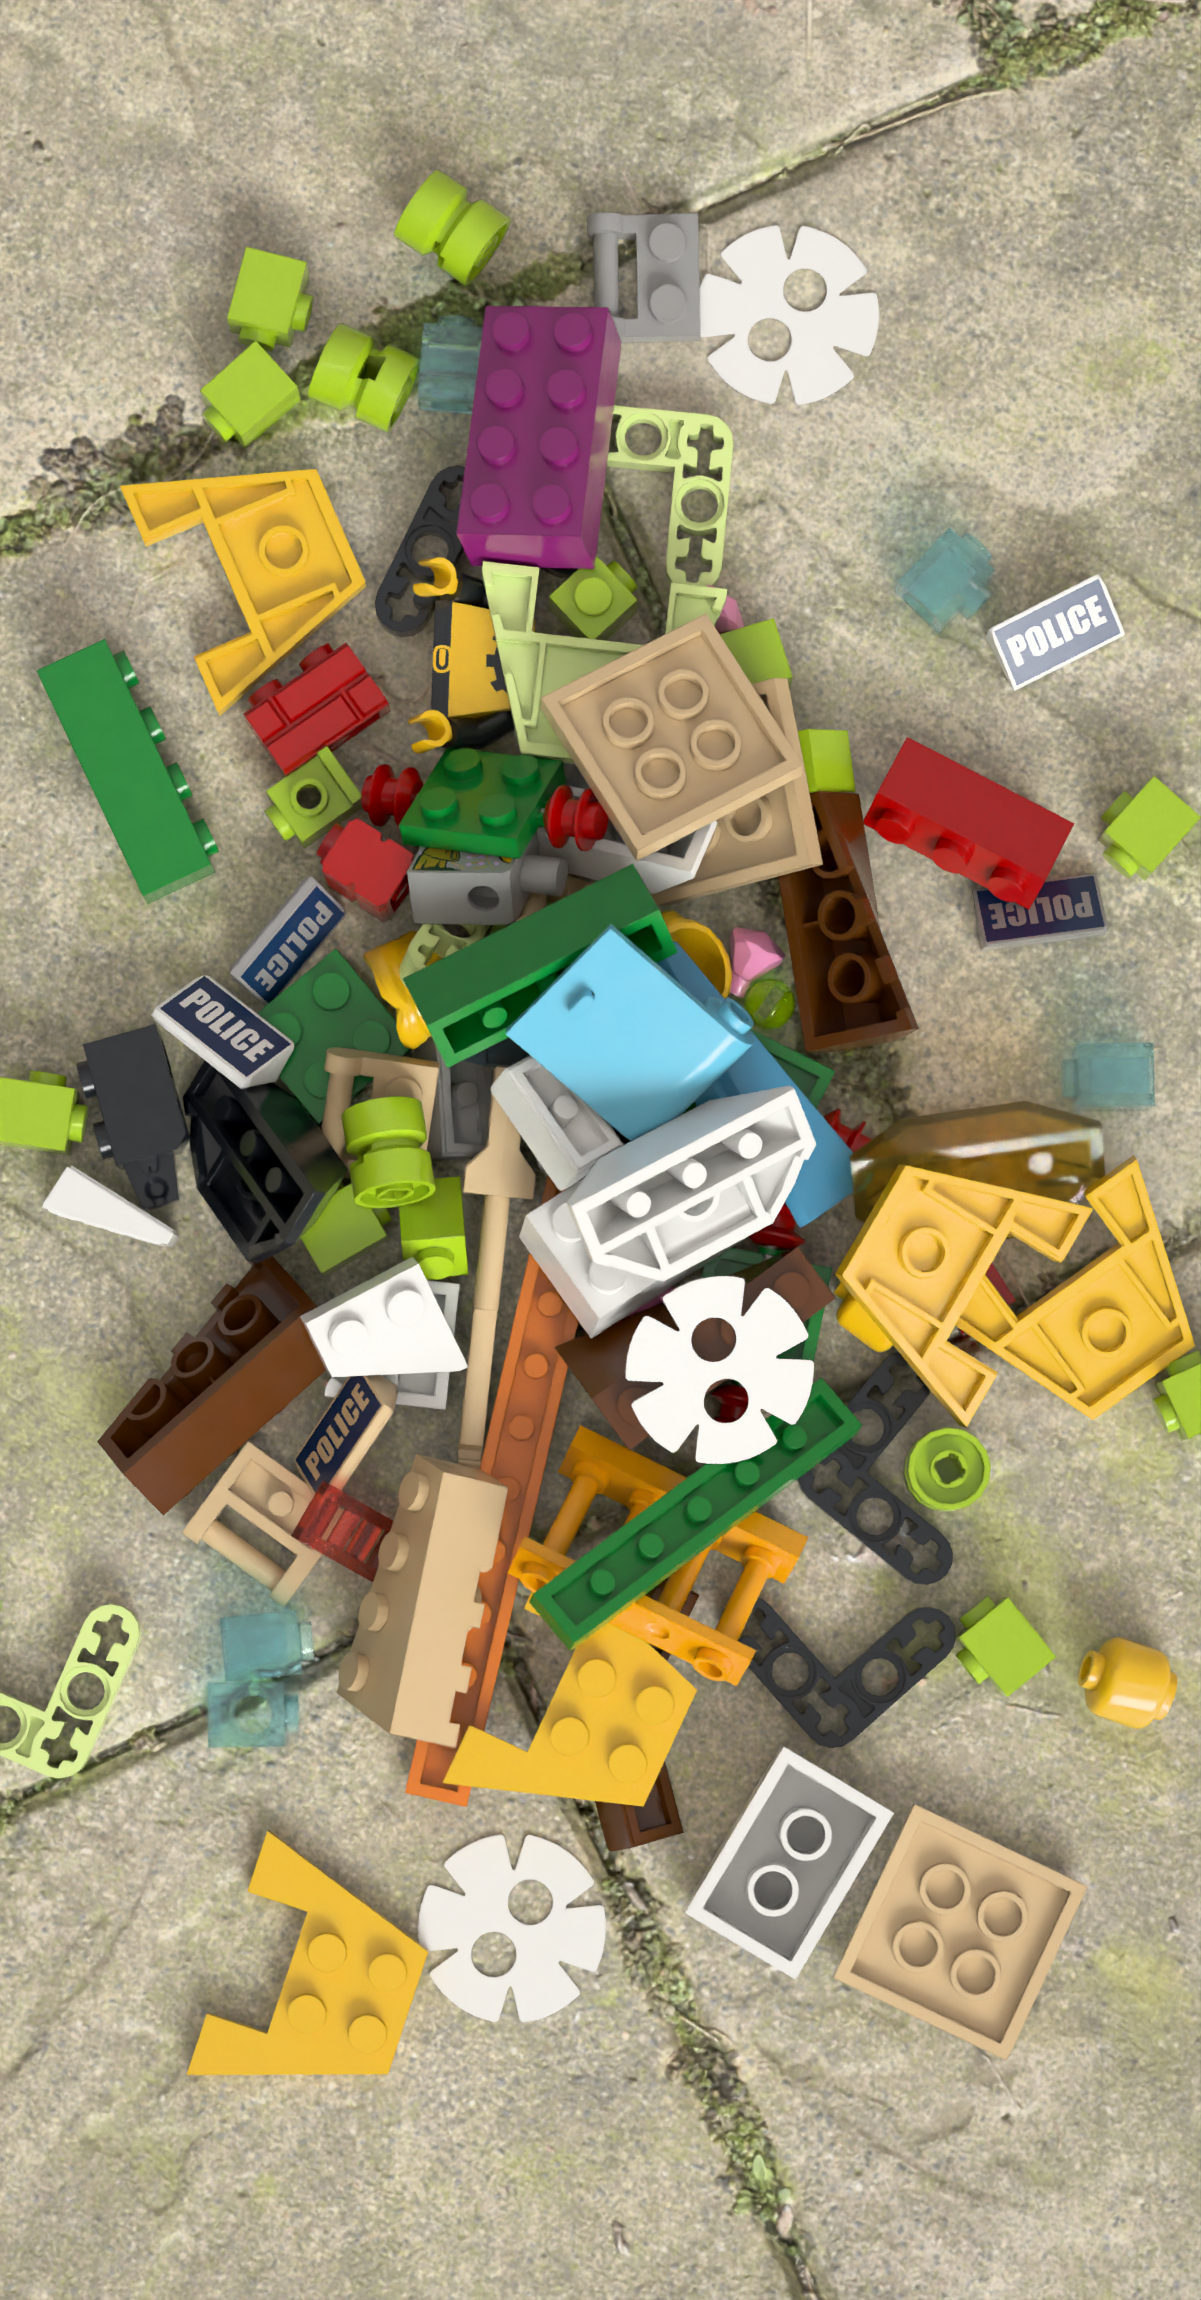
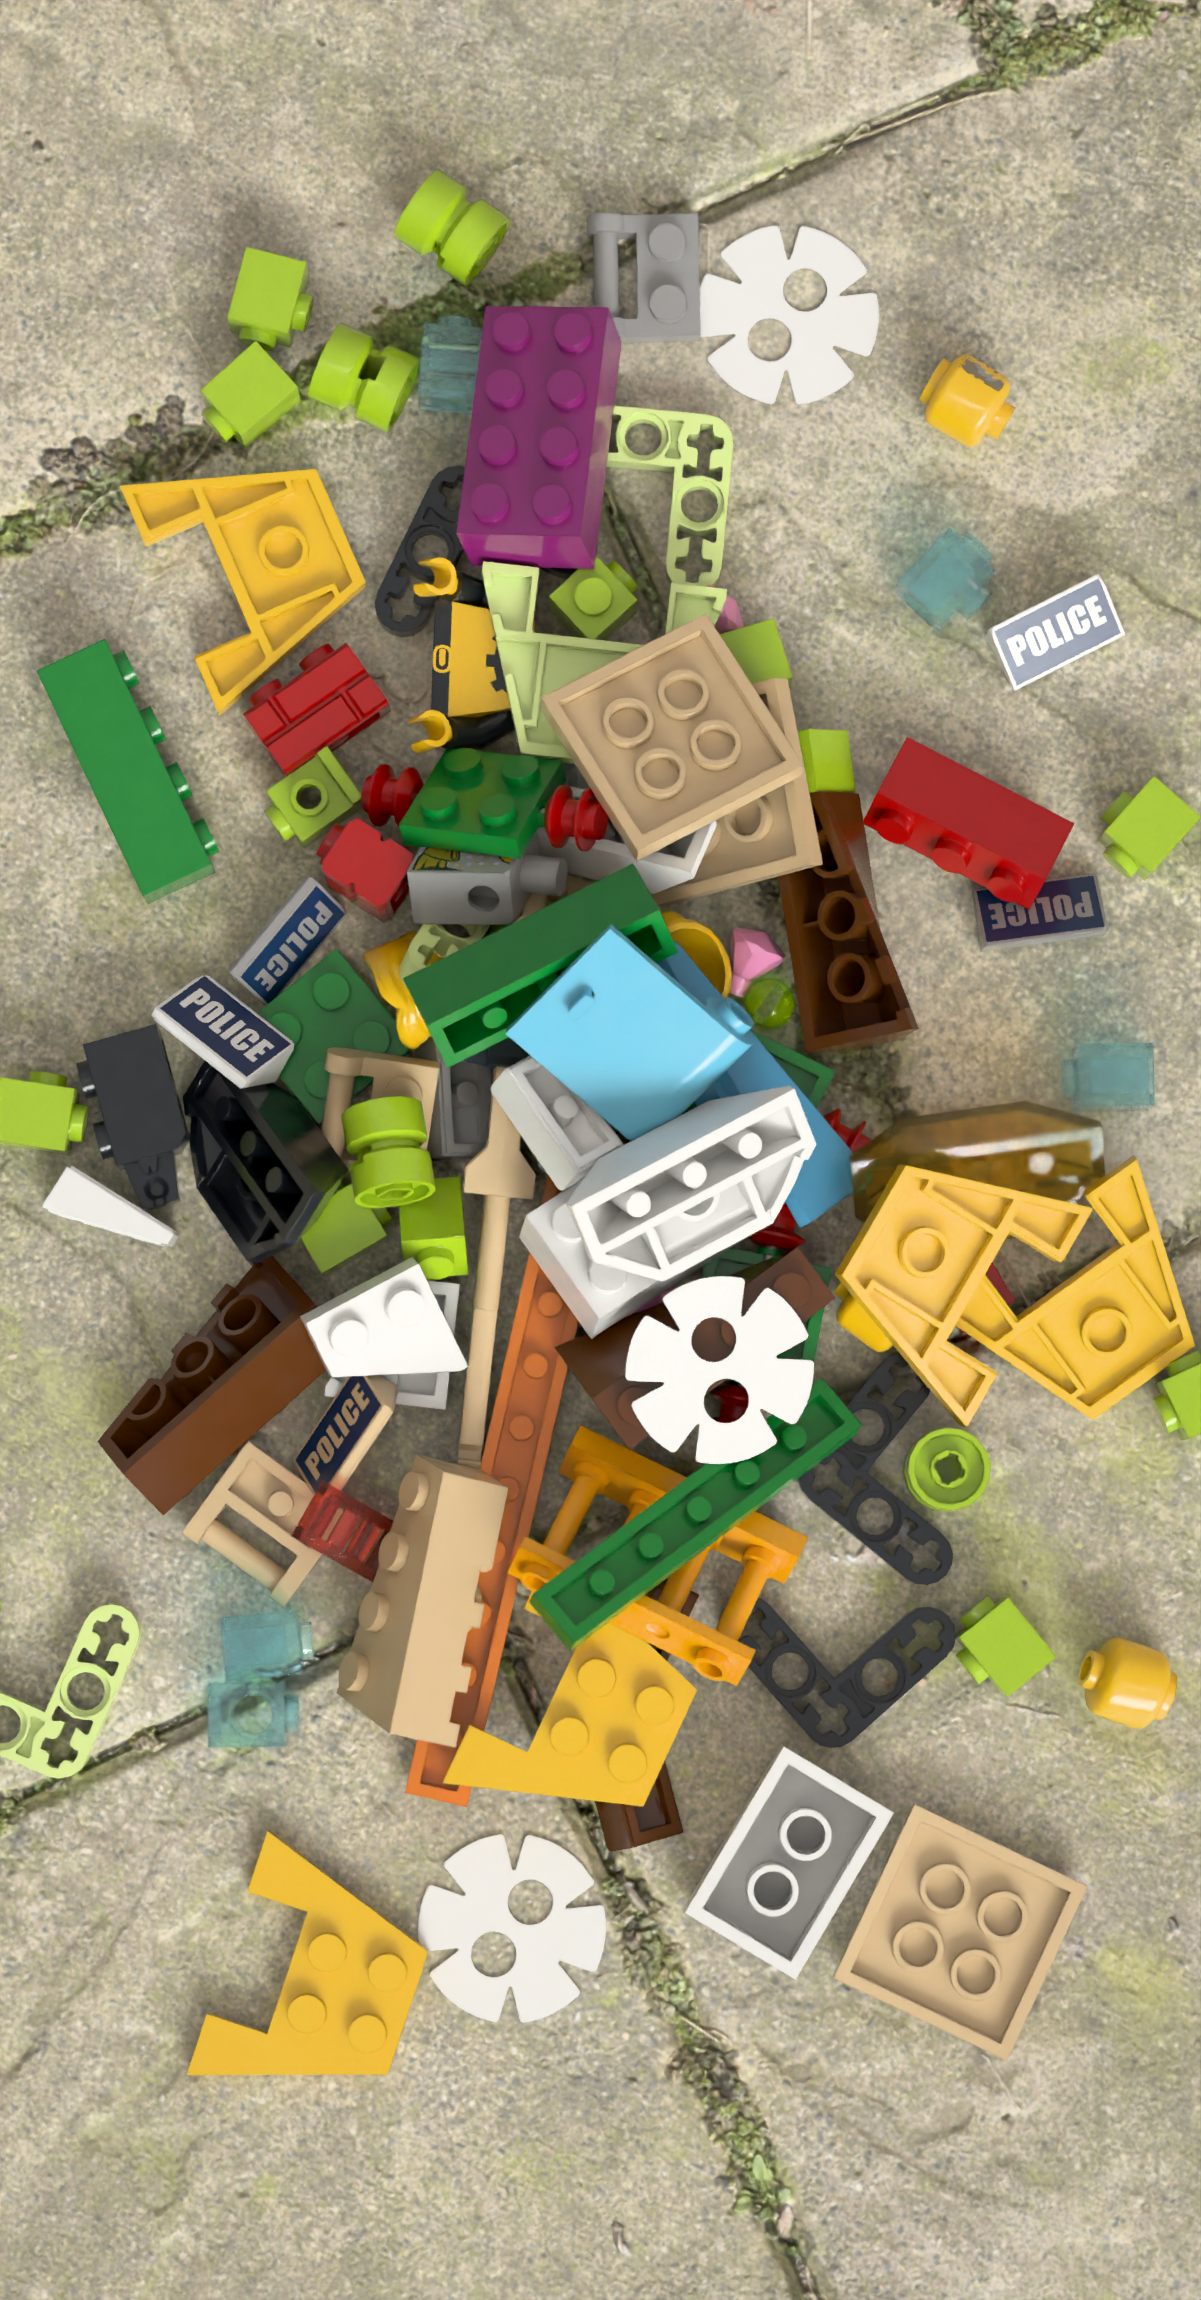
(967, 400): none -> yellow head

